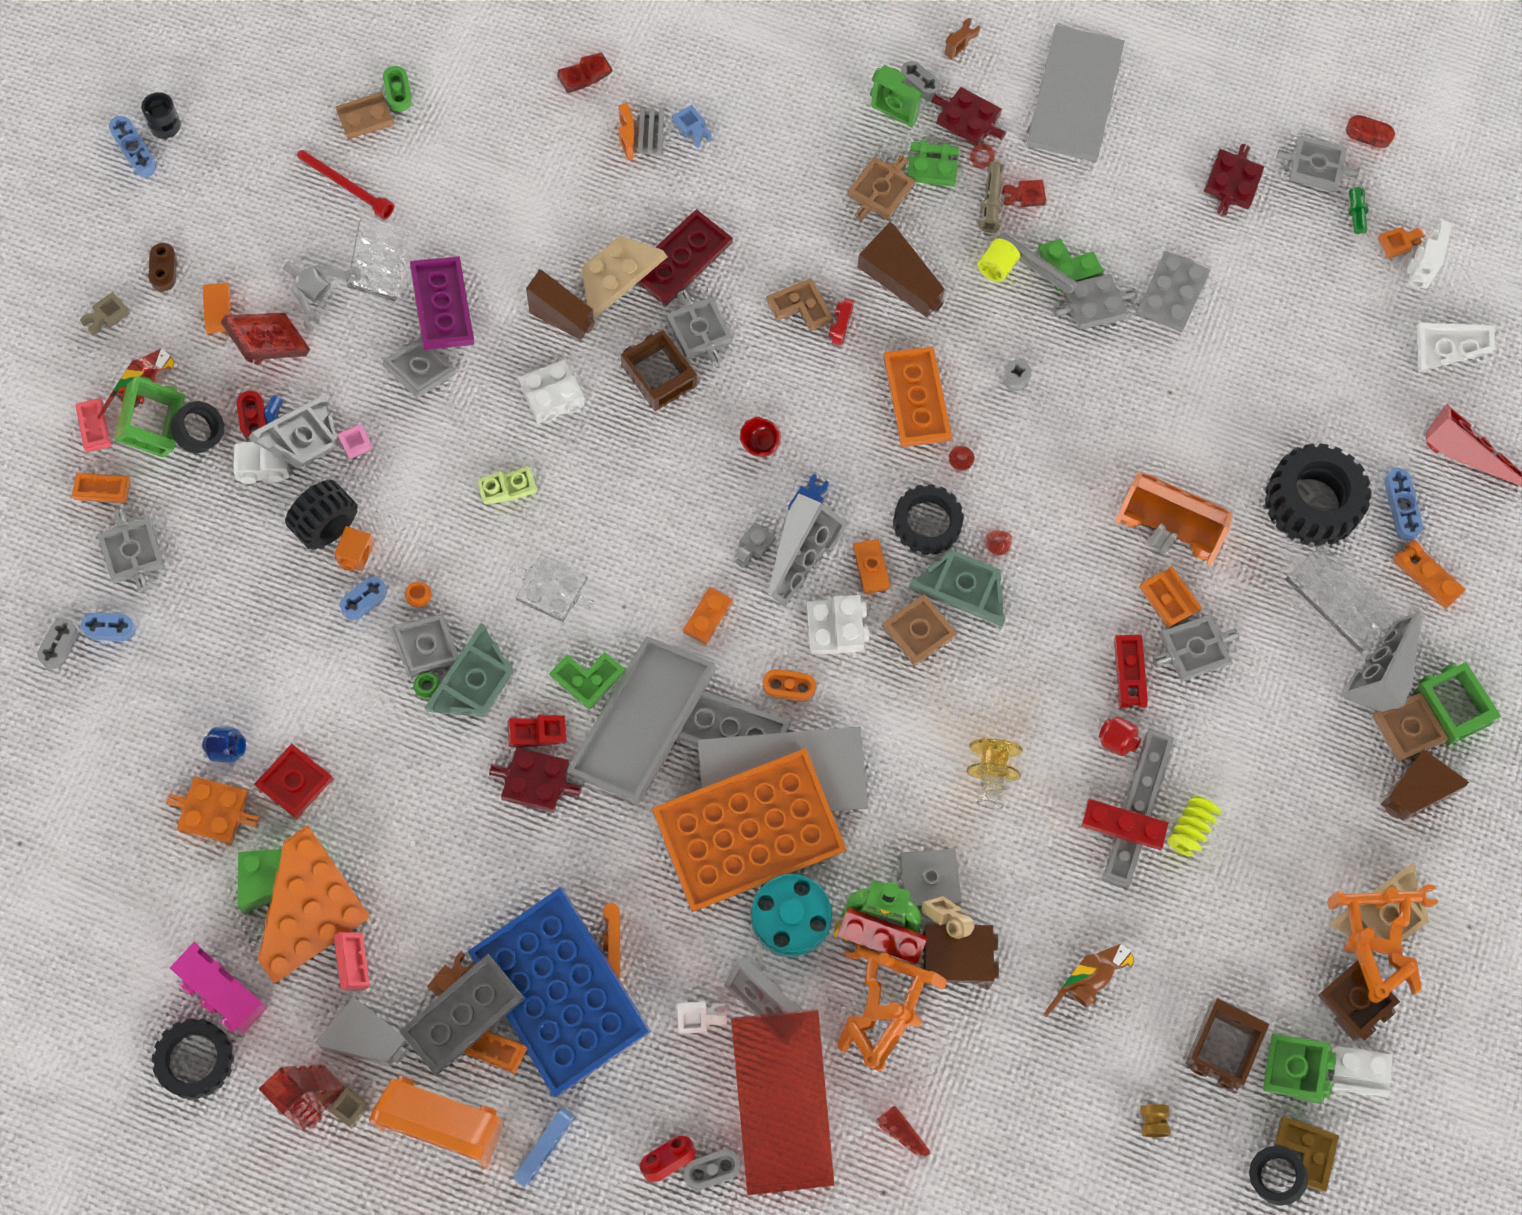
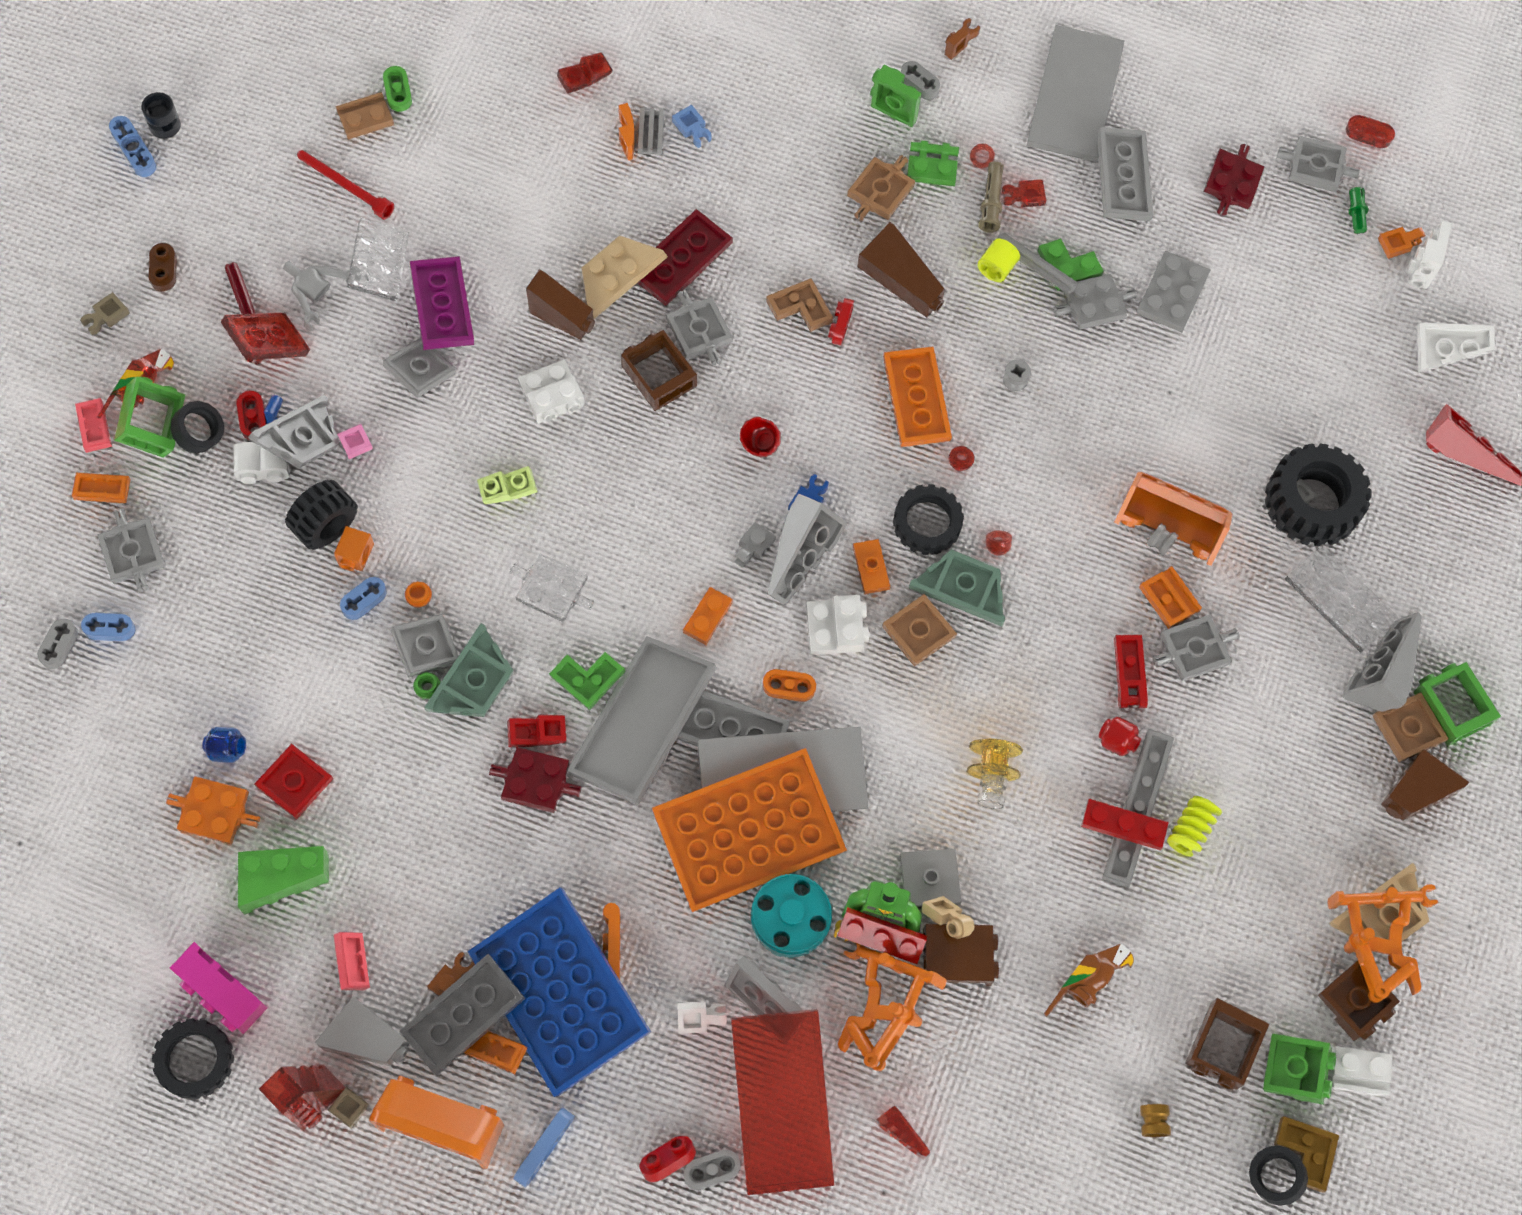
(216, 305): orange slope -> none
(239, 288): none -> dark red axle
(306, 906): orange plate -> none
(969, 116): dark red plate -> none
(1124, 174): none -> light grey plate
(1400, 515): medium blue beam -> none
(1428, 574): orange plate -> none

